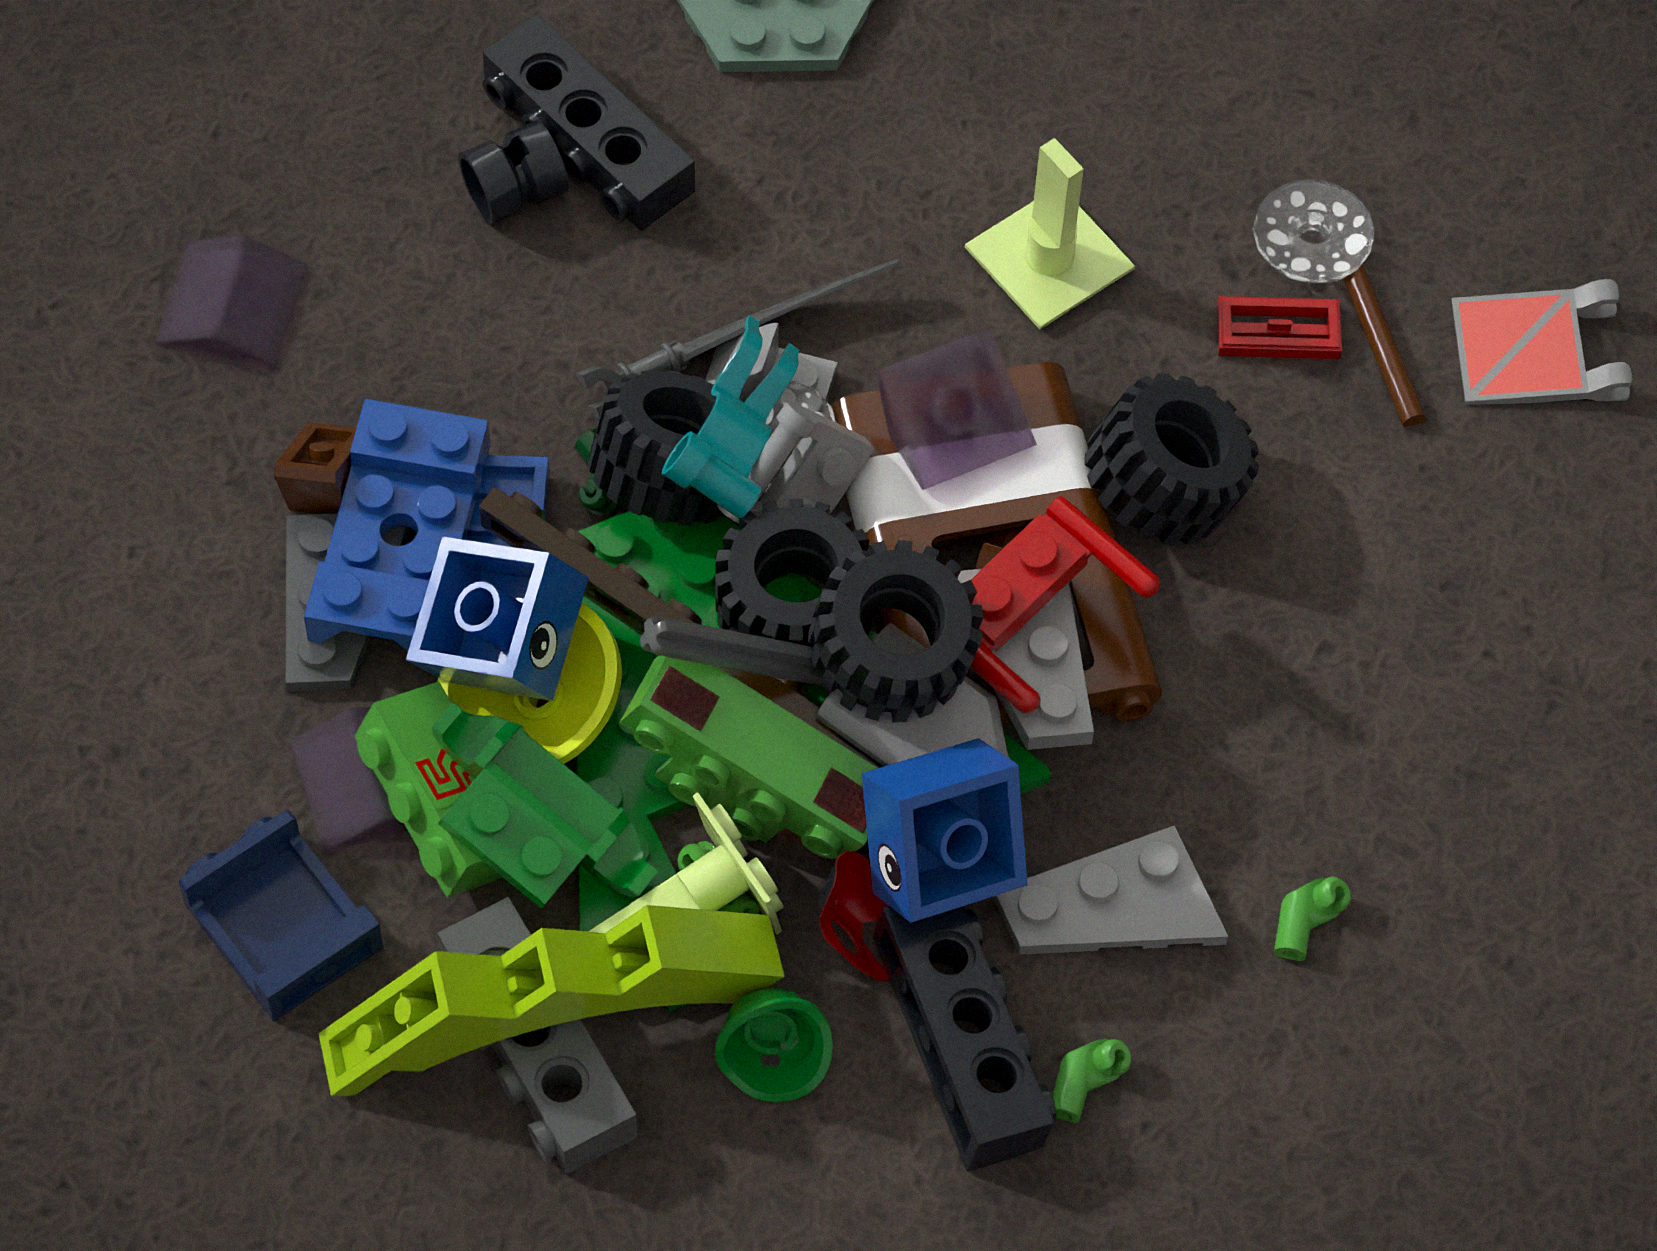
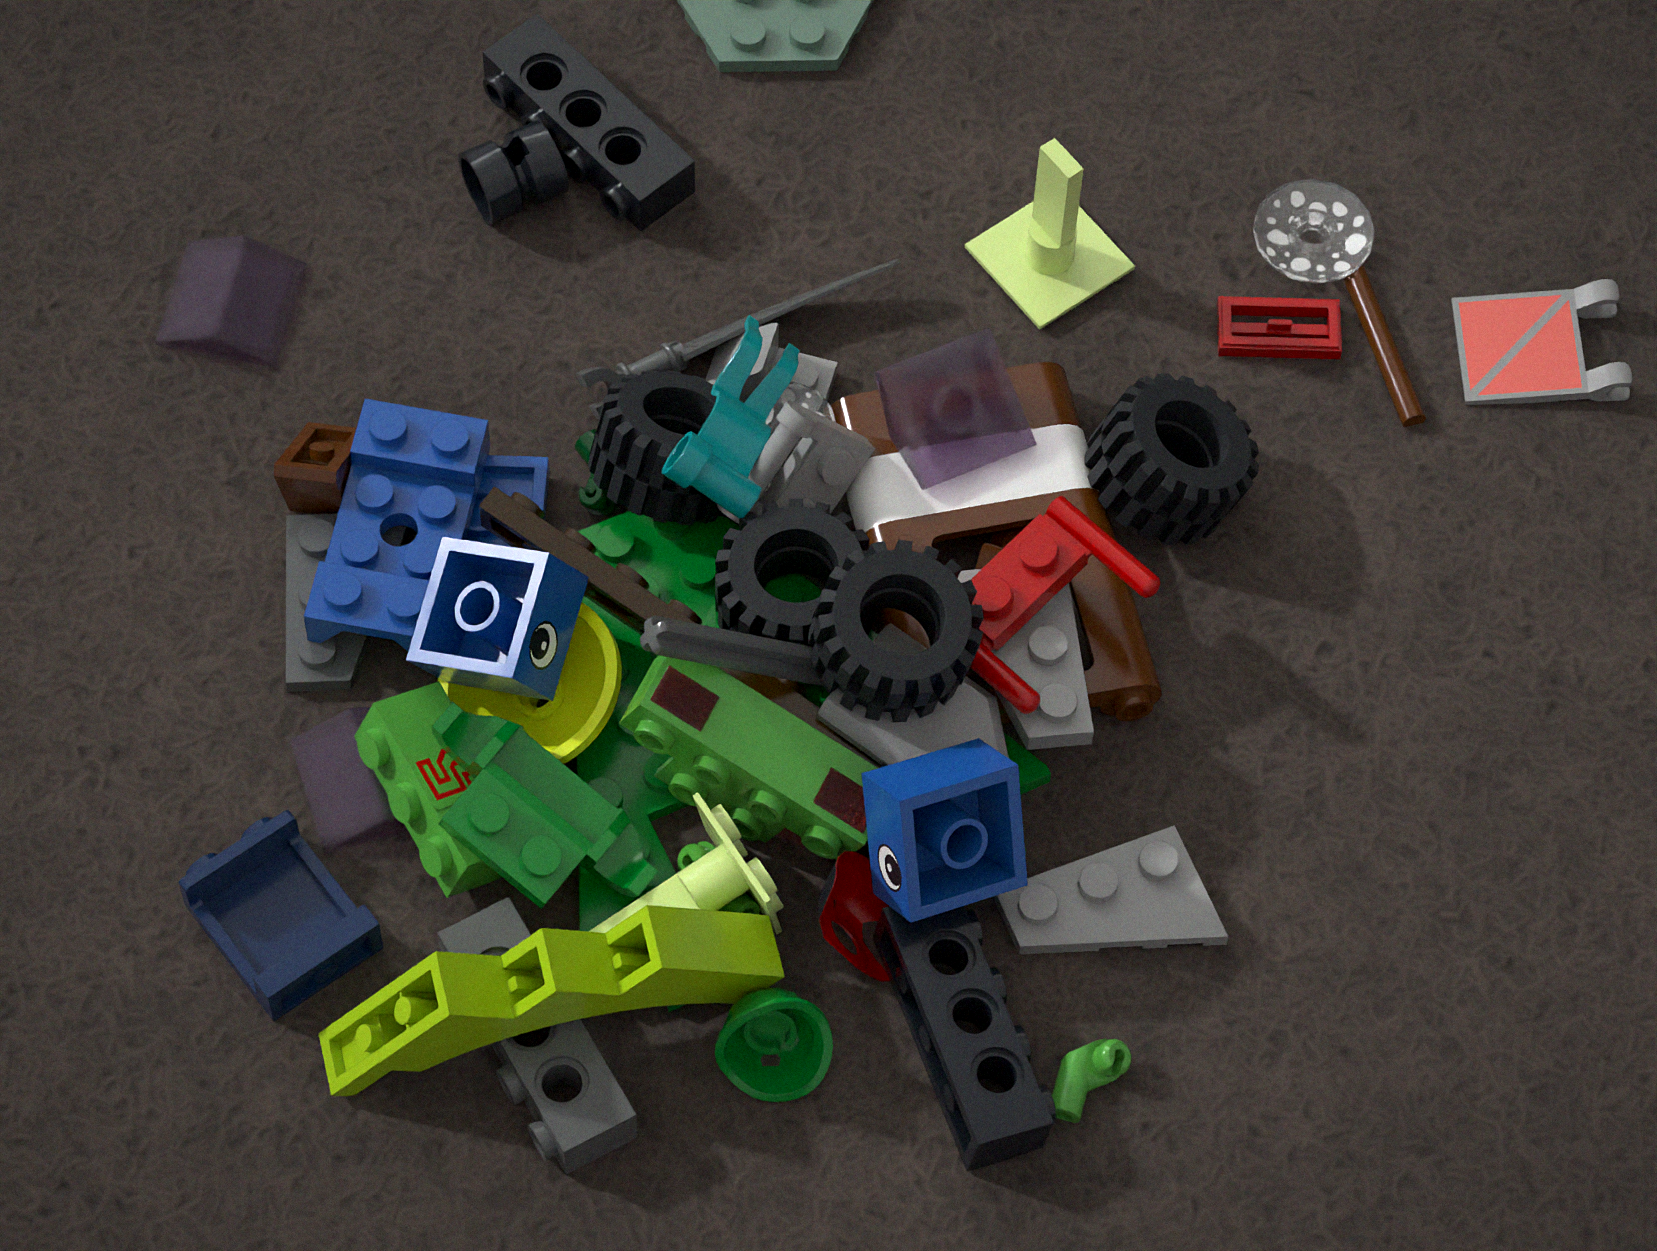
(1305, 910): bright green arm -> none

